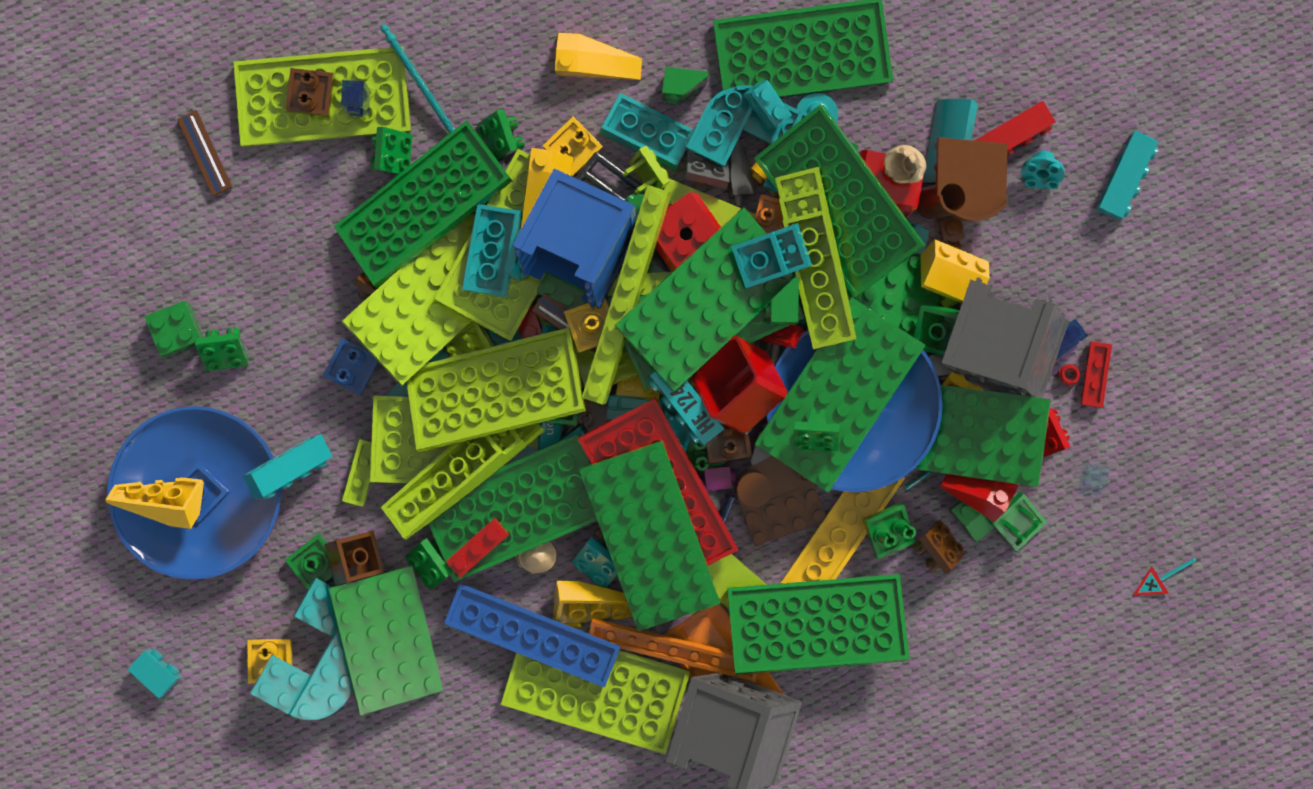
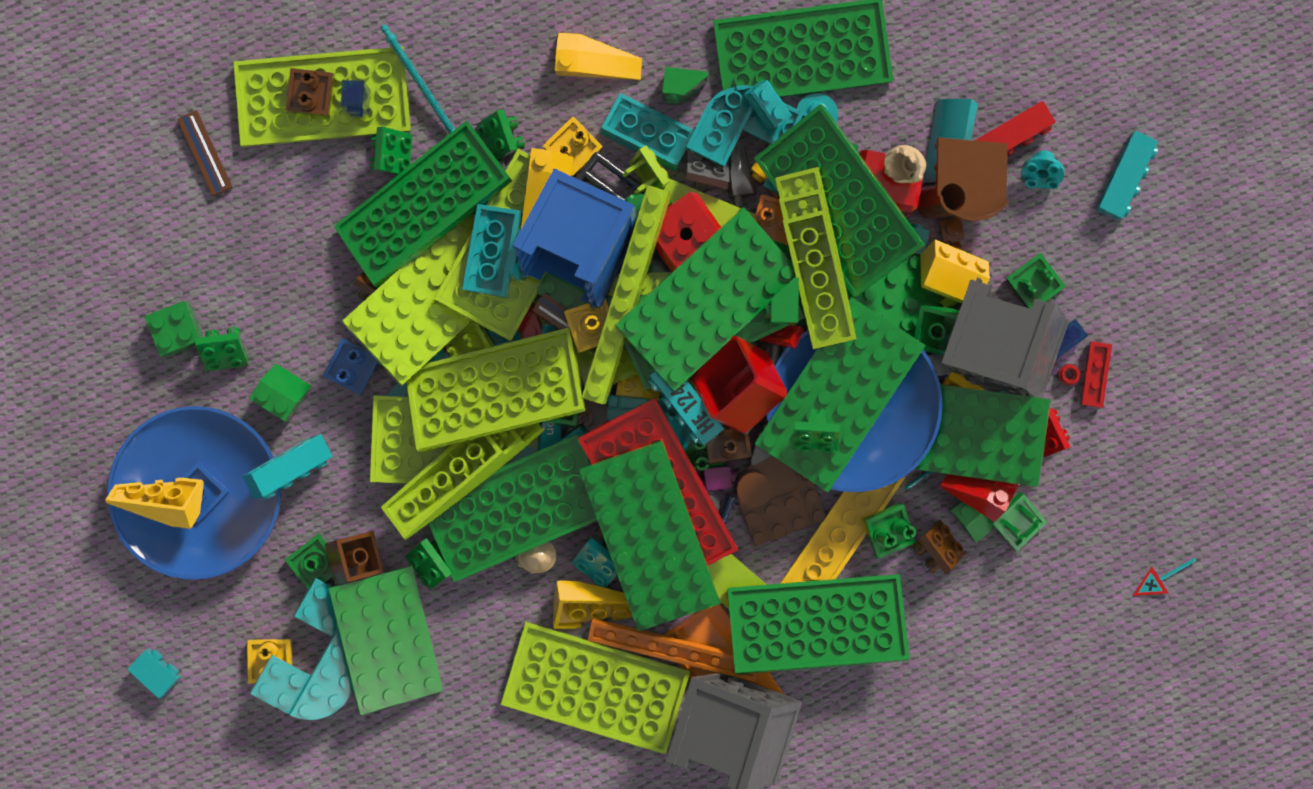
(280, 392): none -> green slope
(359, 476): lime plate -> none
(477, 547): red plate -> none
(532, 635): blue plate -> none
(771, 255): teal slope -> none
(1035, 281): none -> green plate
(1096, 476): clear light blue tile -> none

